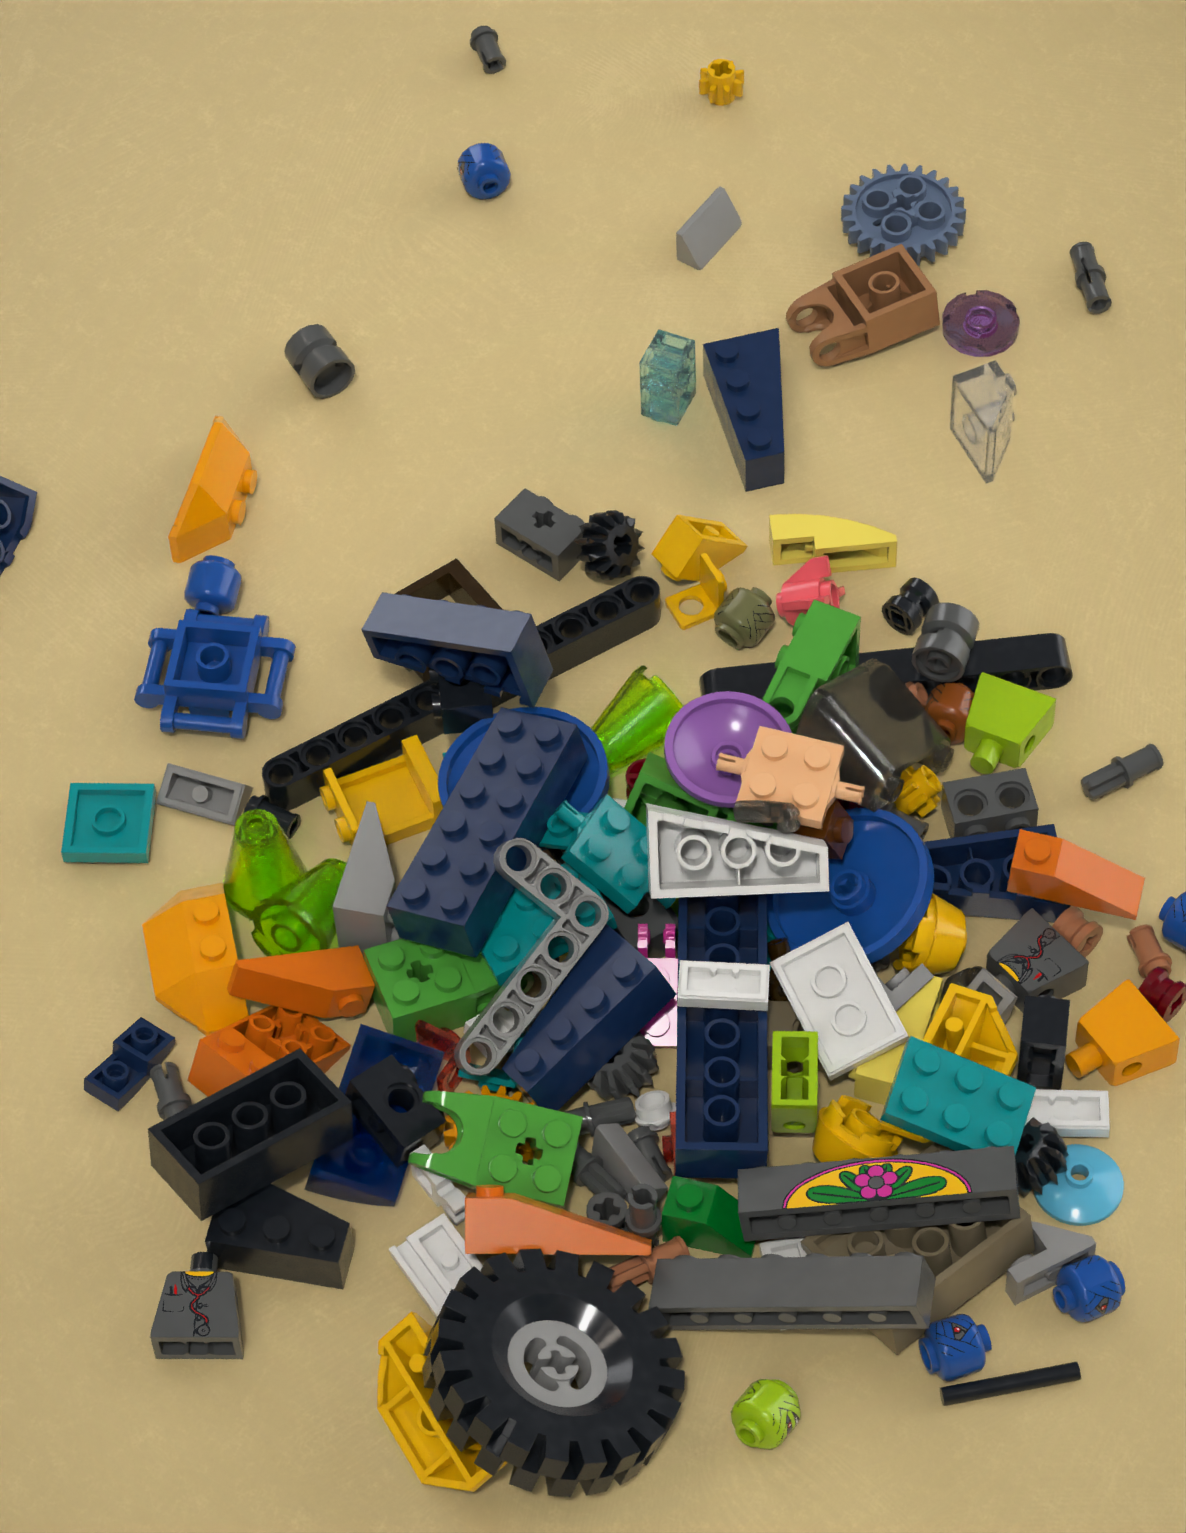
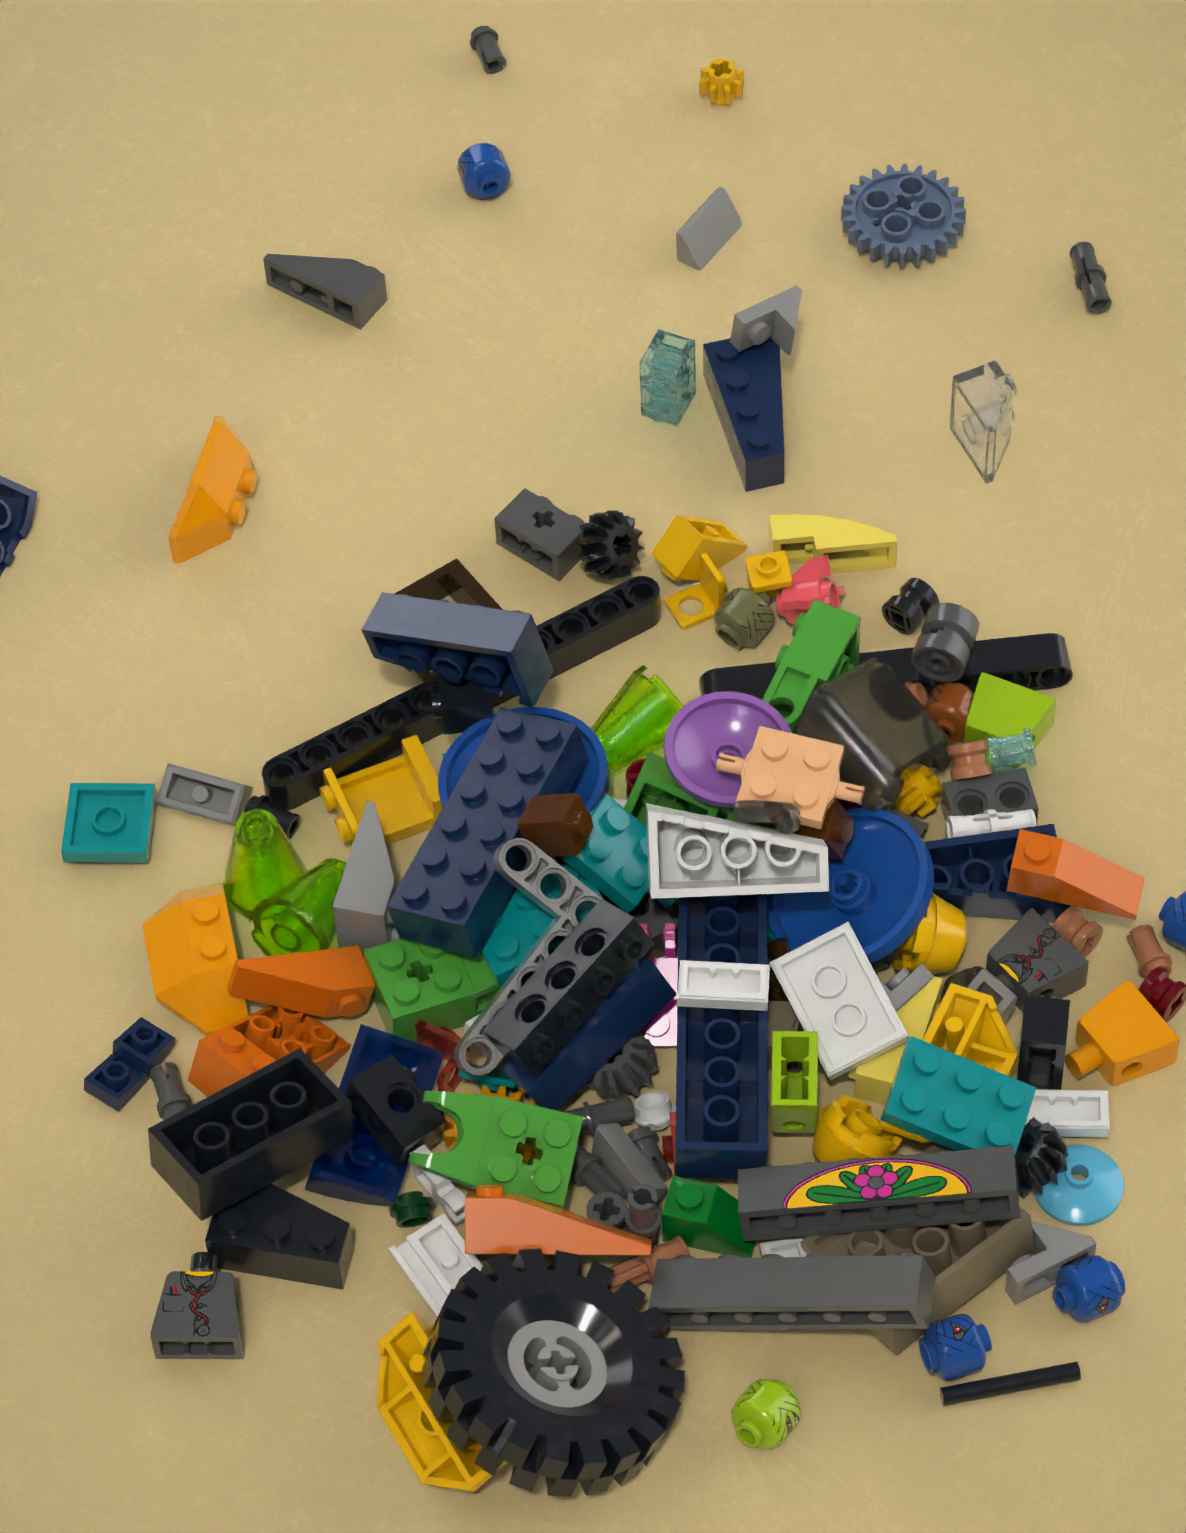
(213, 585): blue head -> none
(214, 673): blue brick -> none
(319, 361): dark grey wheel -> none
(329, 284): none -> dark grey slope
(412, 1209): none -> dark green plate
(556, 823): none -> reddish brown brick
(568, 987): none -> black brick
(768, 573): none -> yellow bracket
(770, 318): none -> light grey slope
(867, 307): medium nougat brick -> none
(969, 759): none -> nougat wheel
(980, 323): clear purple tile -> none
(988, 822): none -> white pin
(1012, 750): none -> clear light blue bush
(1122, 772): dark grey axle -> none

